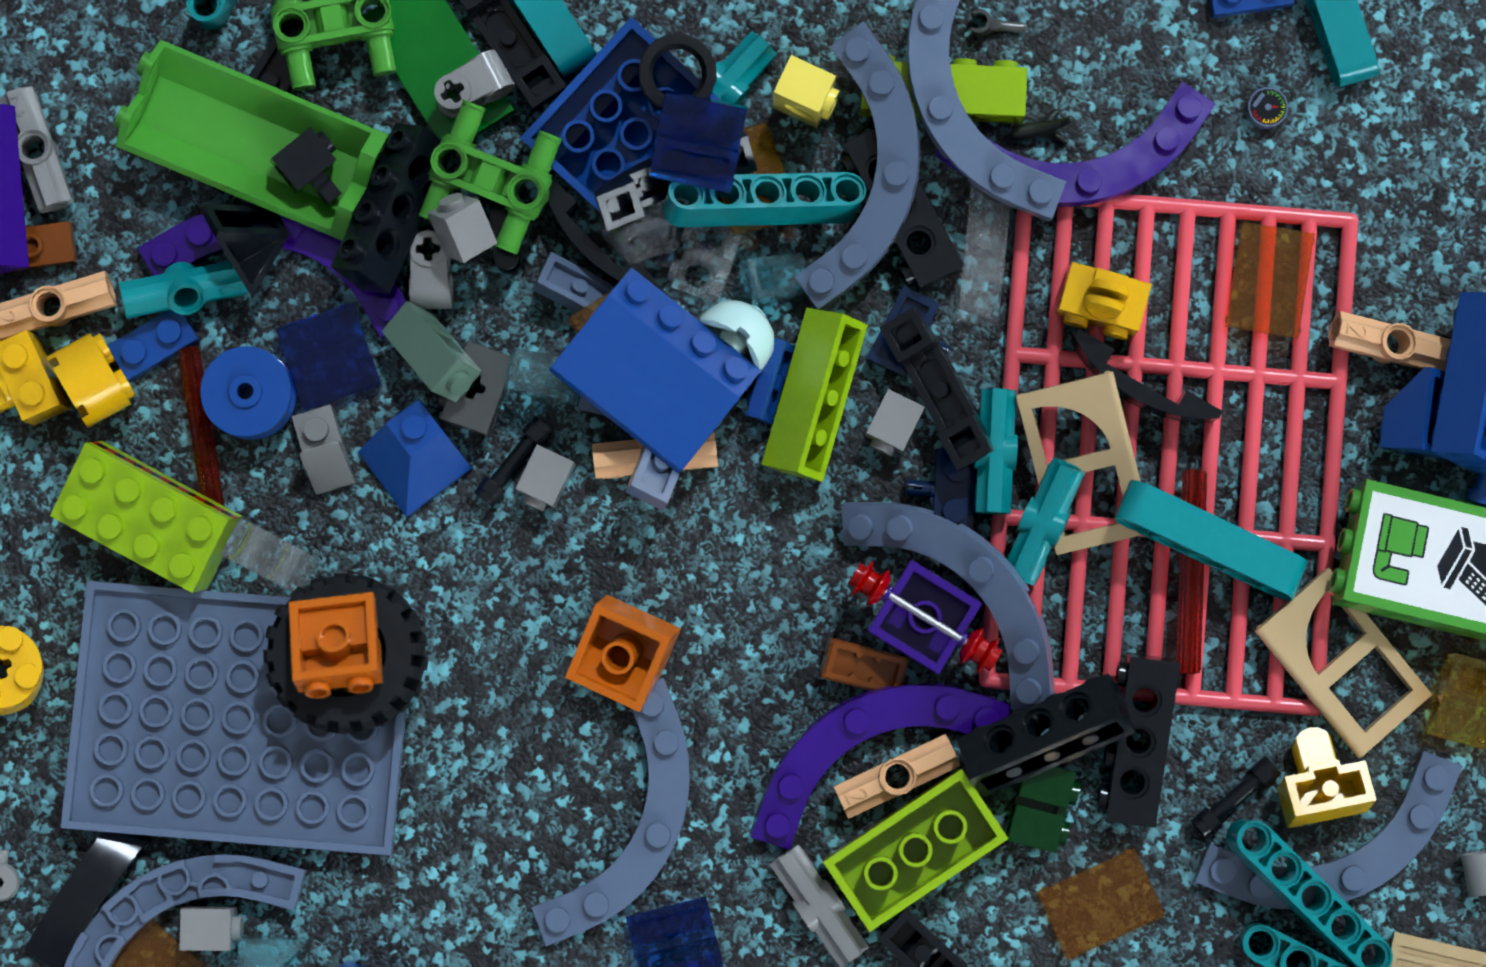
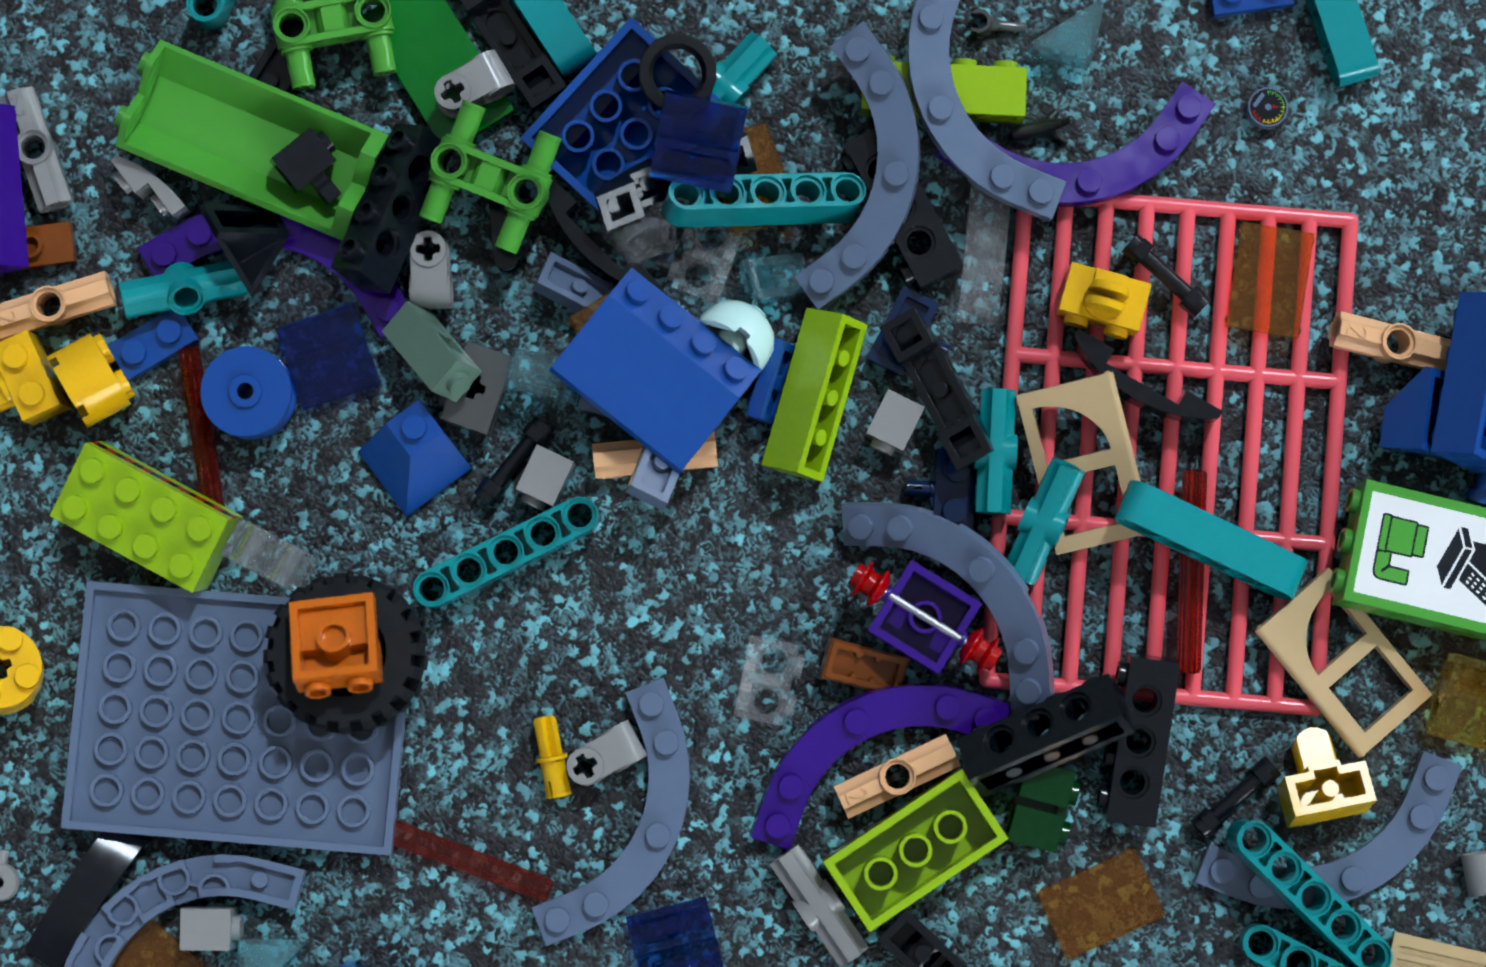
(141, 181): none -> light grey slope
(323, 450): light grey slope -> none
(461, 227): light grey brick -> none
(472, 862): none -> clear red axle
(486, 552): none -> teal beam
(551, 757): none -> yellow axle
(613, 752): none -> light grey piece
(622, 652): orange slope -> none
(757, 678): none -> clear brick
(806, 92): light yellow brick -> none
(1071, 41): none -> clear light blue slope
(1192, 299): none -> black bar

